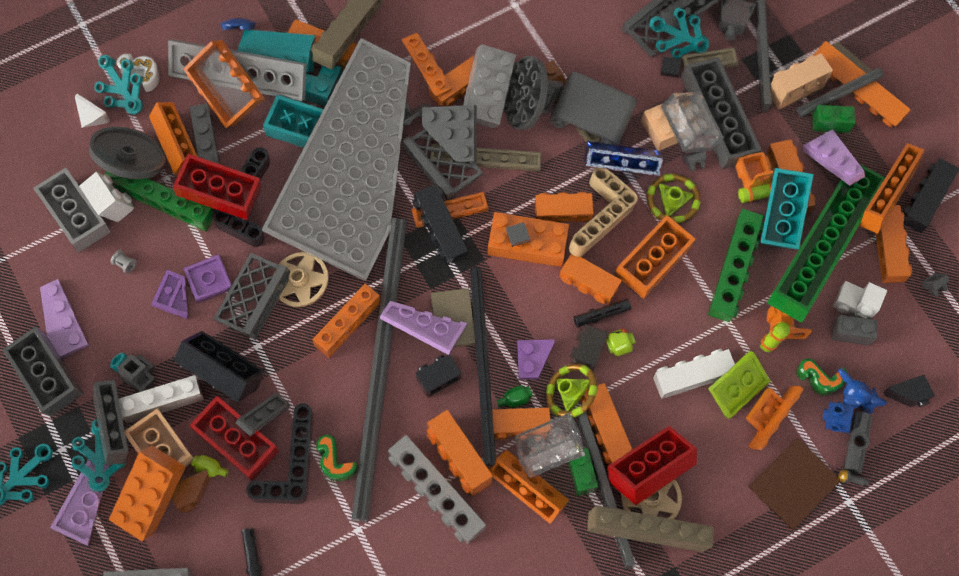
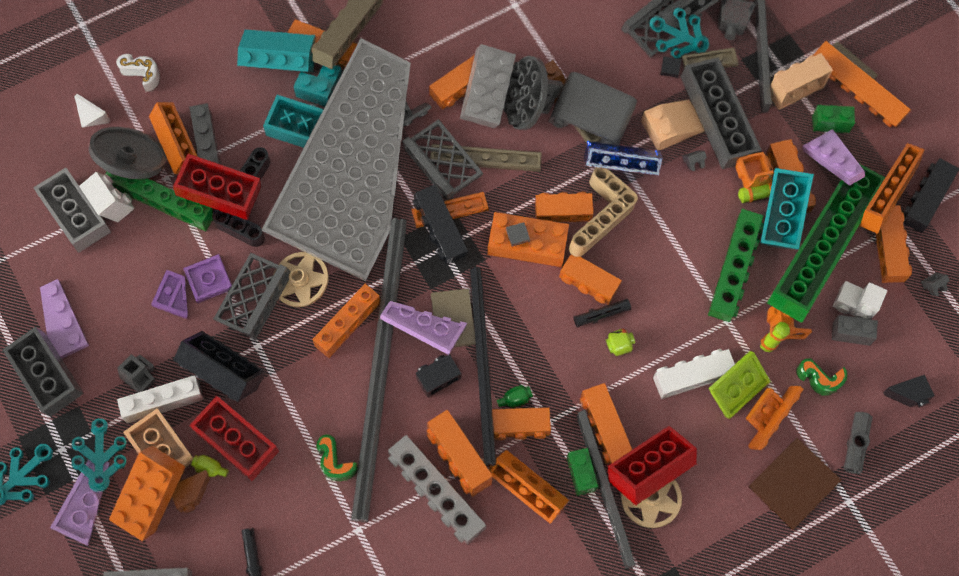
(110, 422): dark grey brick -> none
(118, 360): teal tile -> none
(122, 85): teal plant -> none
(123, 261): light grey bush -> none
(223, 83): window -> none
(234, 22): blue dish -> none
(261, 64): light grey plate -> none
(263, 414): dark grey tile -> none
(294, 464): black beam -> none
(426, 65): orange bracket -> none
(453, 129): dark grey plate -> none
(532, 357): medium lavender wing -> none
(549, 445): clear brick -> none
(572, 390): lime piece -> none
(589, 347): clear smoke brick -> none
(650, 529): dark tan brick -> none
(655, 257): orange brick -> none
(673, 197): lime piece -> none
(692, 122): clear brick -> none
(838, 417): blue brick -> none
(840, 91): dark grey axle -> none
(846, 476): dark grey piece -> none
(859, 394): blue animal -> none

